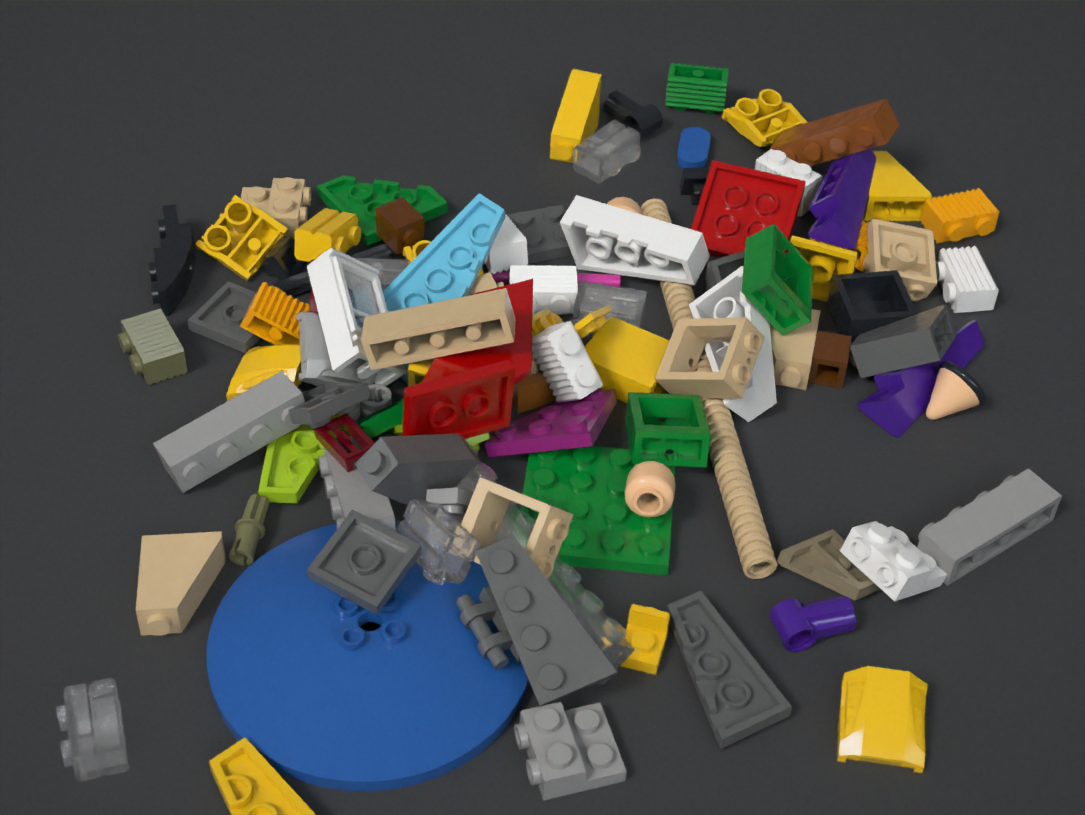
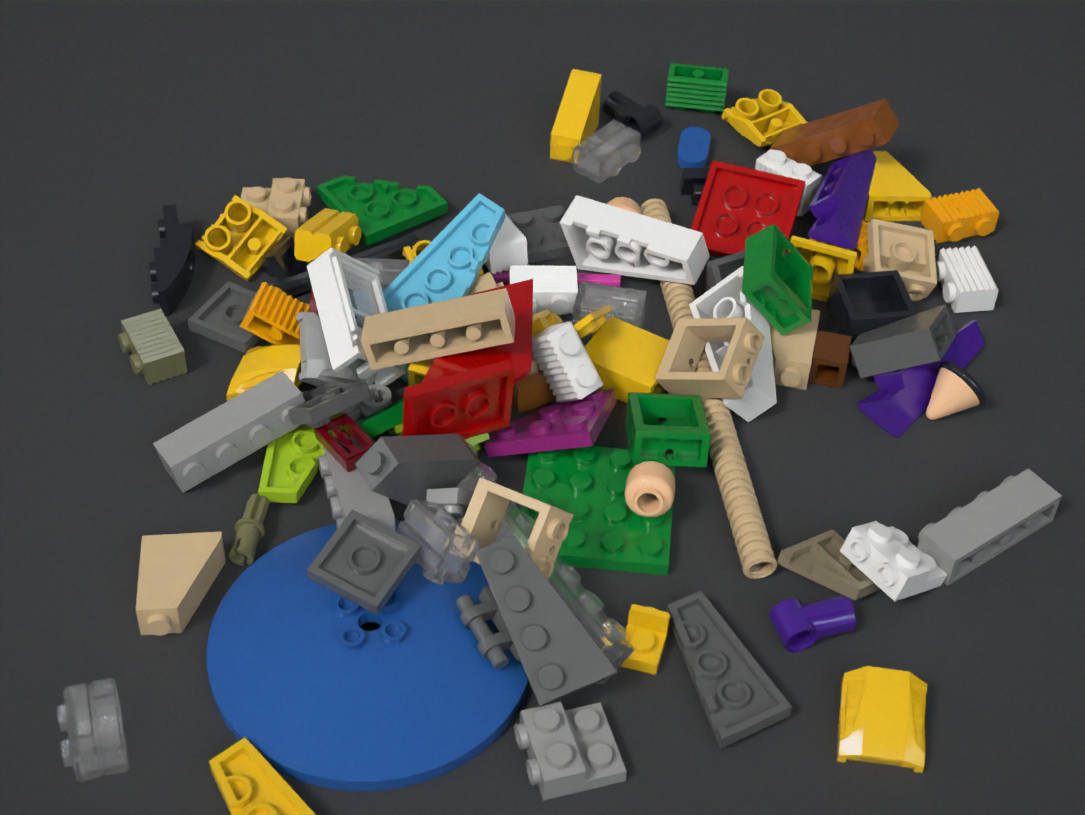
(399, 224): reddish brown brick -> none

